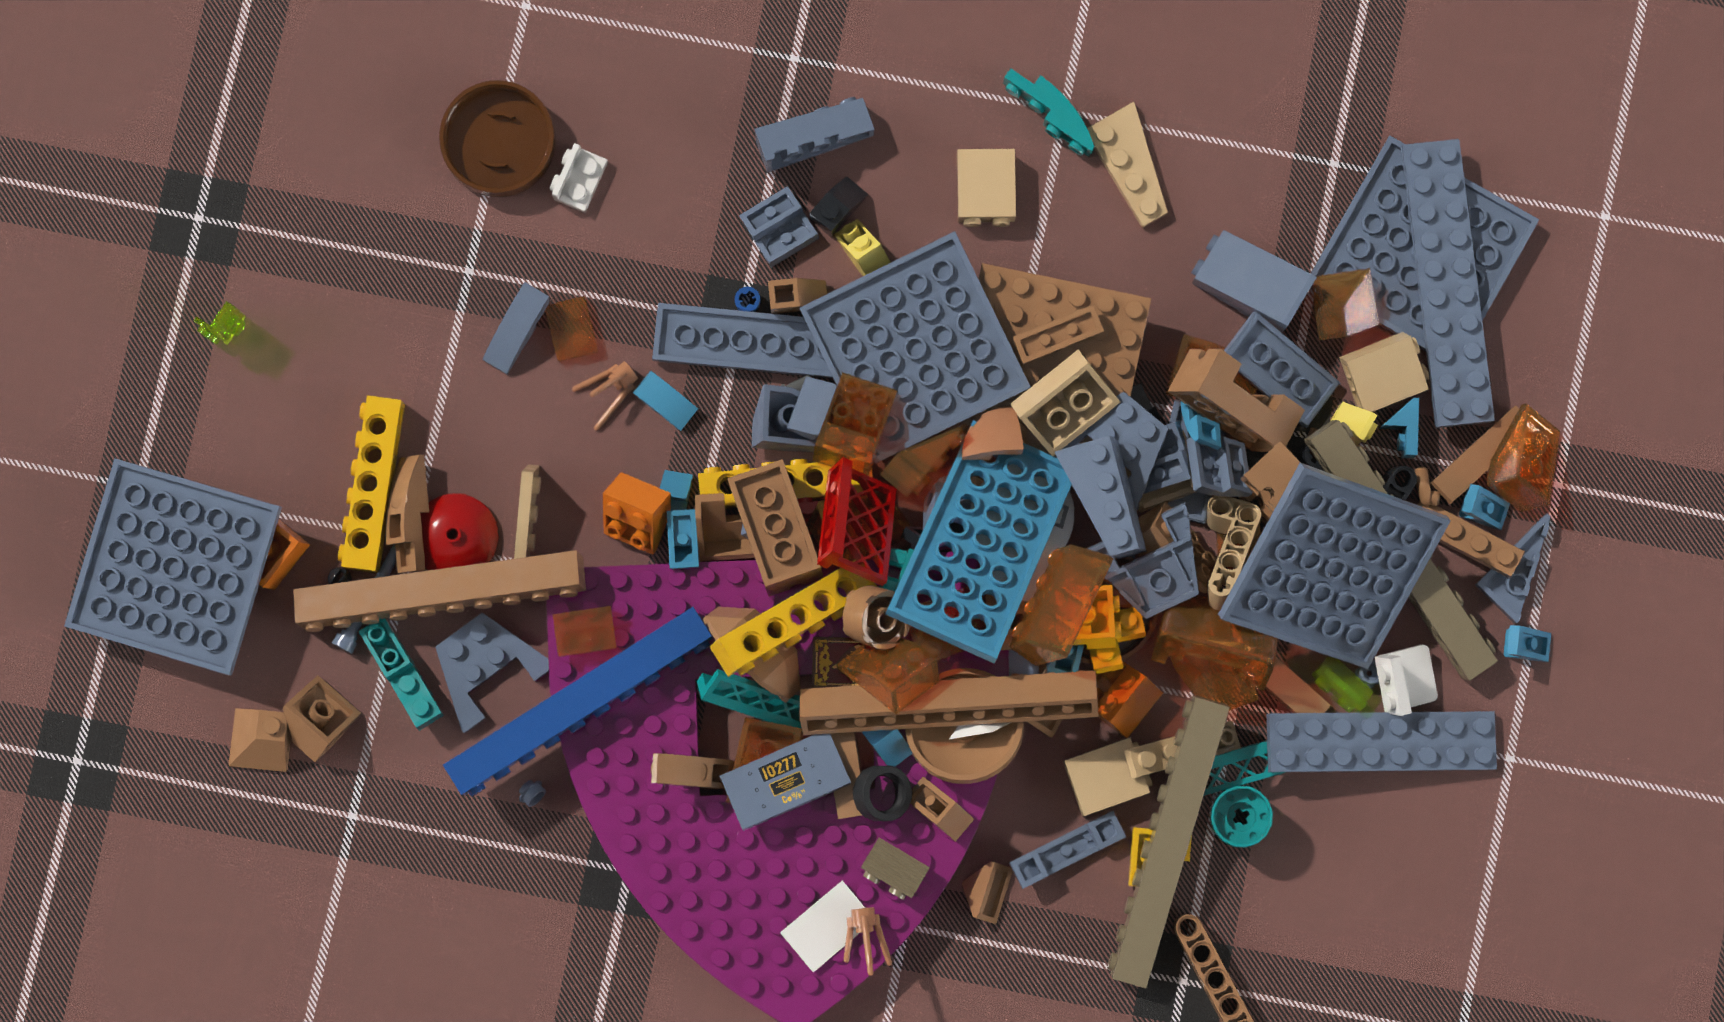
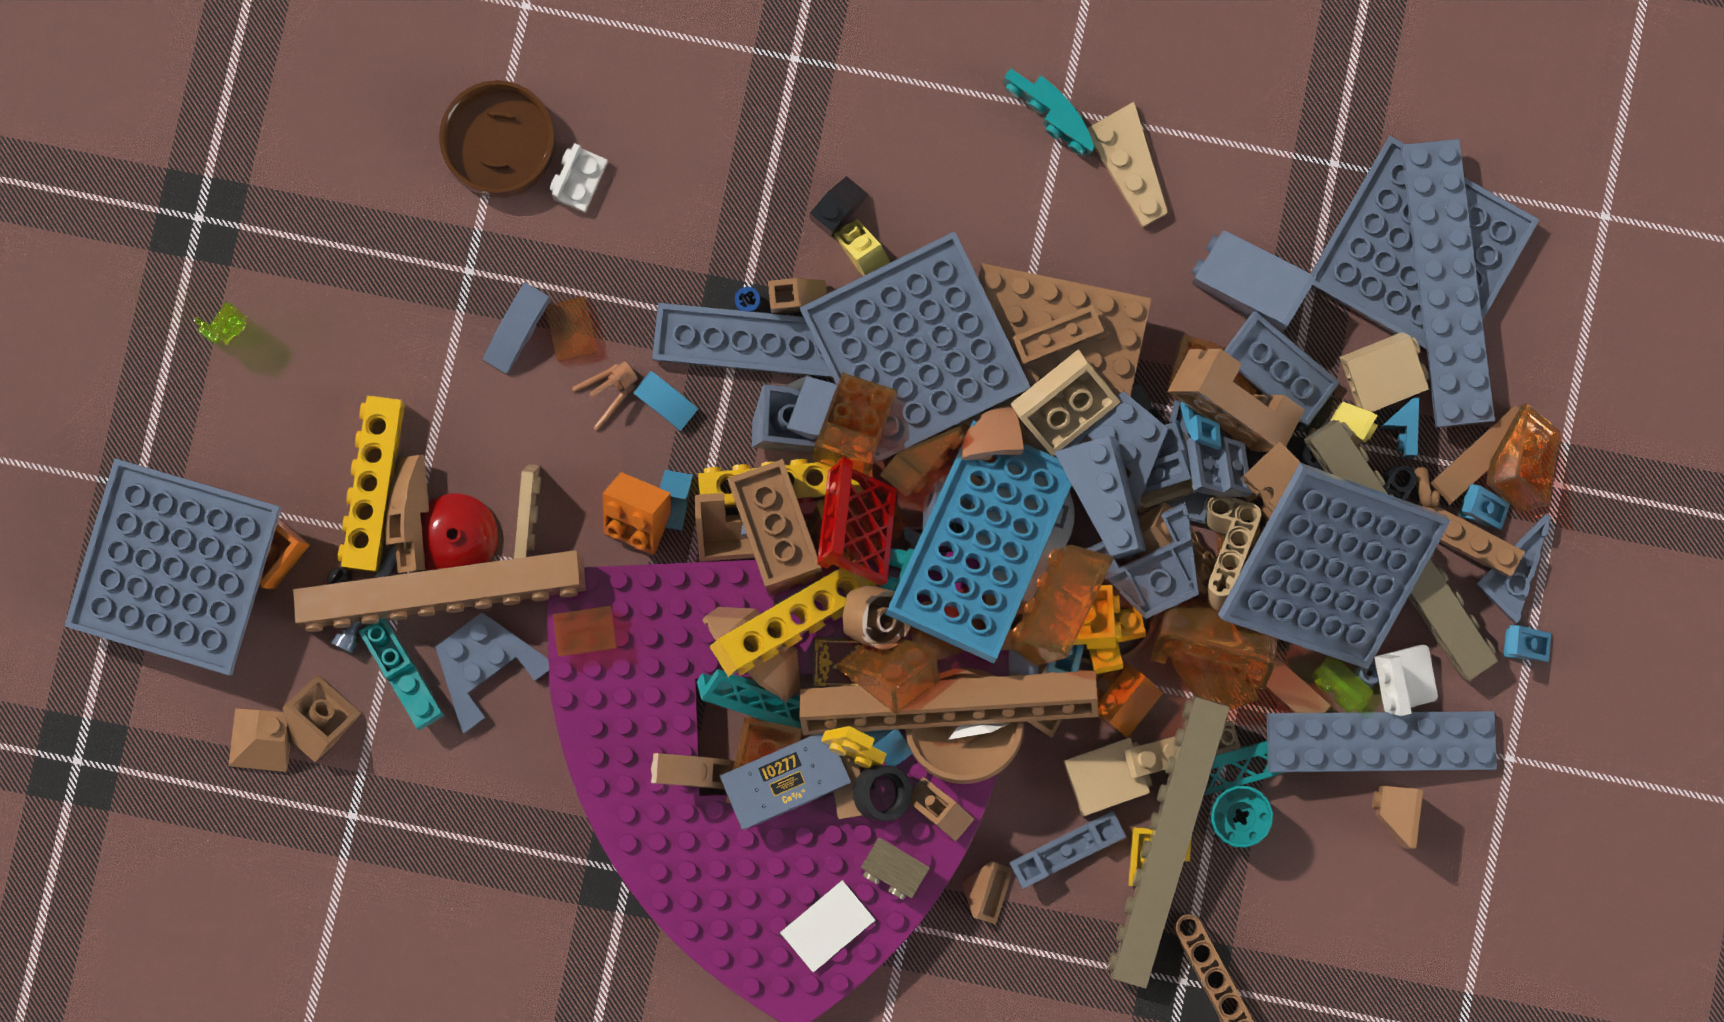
(531, 792): sand blue plate -> none
(577, 702): blue brick -> none
(682, 539): dark azure slope -> none
(779, 226): sand blue slope -> none
(813, 133): sand blue wedge -> none
(854, 744): none -> yellow plate
(864, 920): nougat plant -> none
(986, 186): tan panel -> none
(1344, 303): clear orange slope -> none
(1399, 813): none -> medium nougat slope

